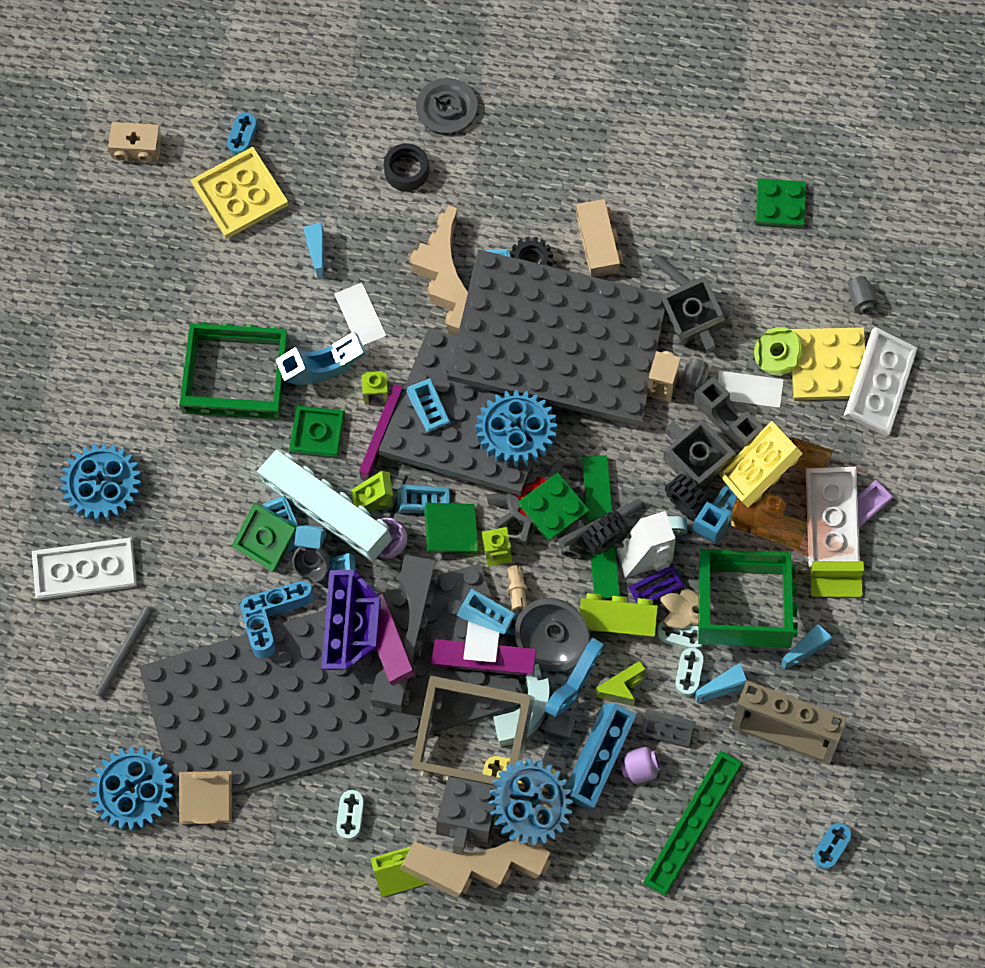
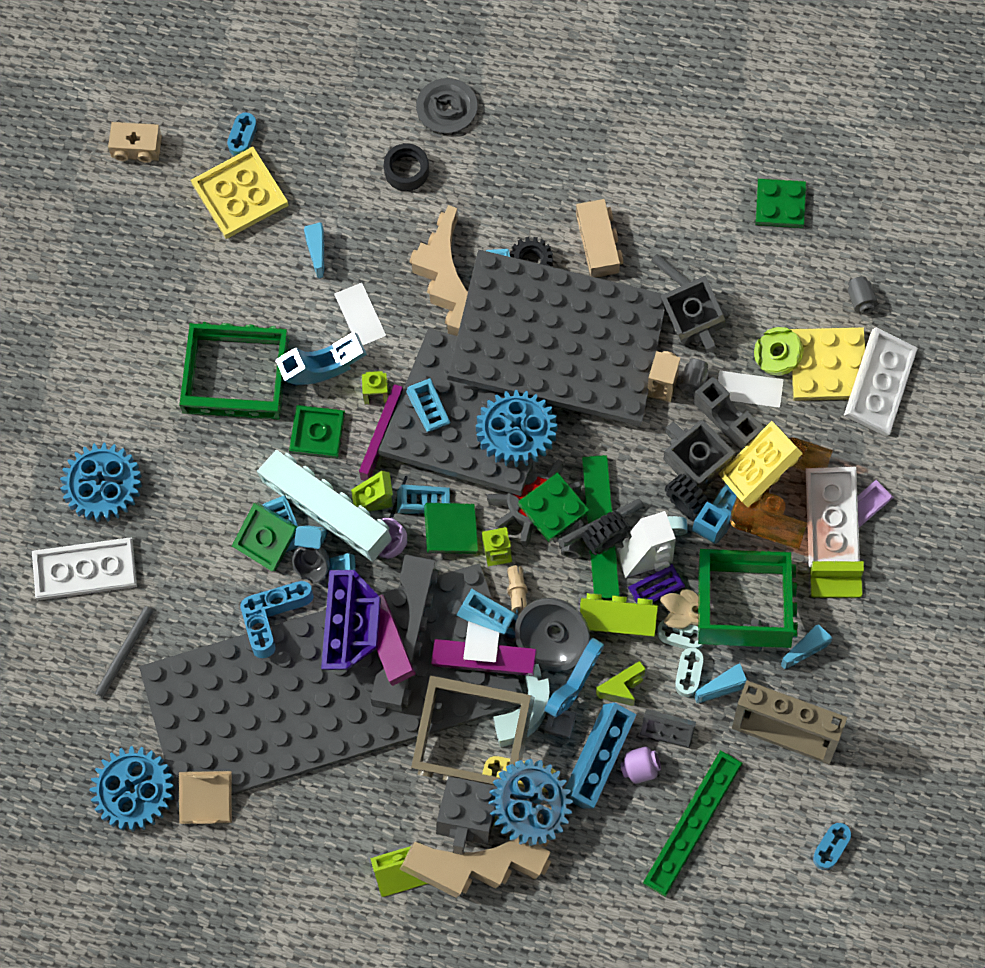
(343, 815): light aqua beam -> none

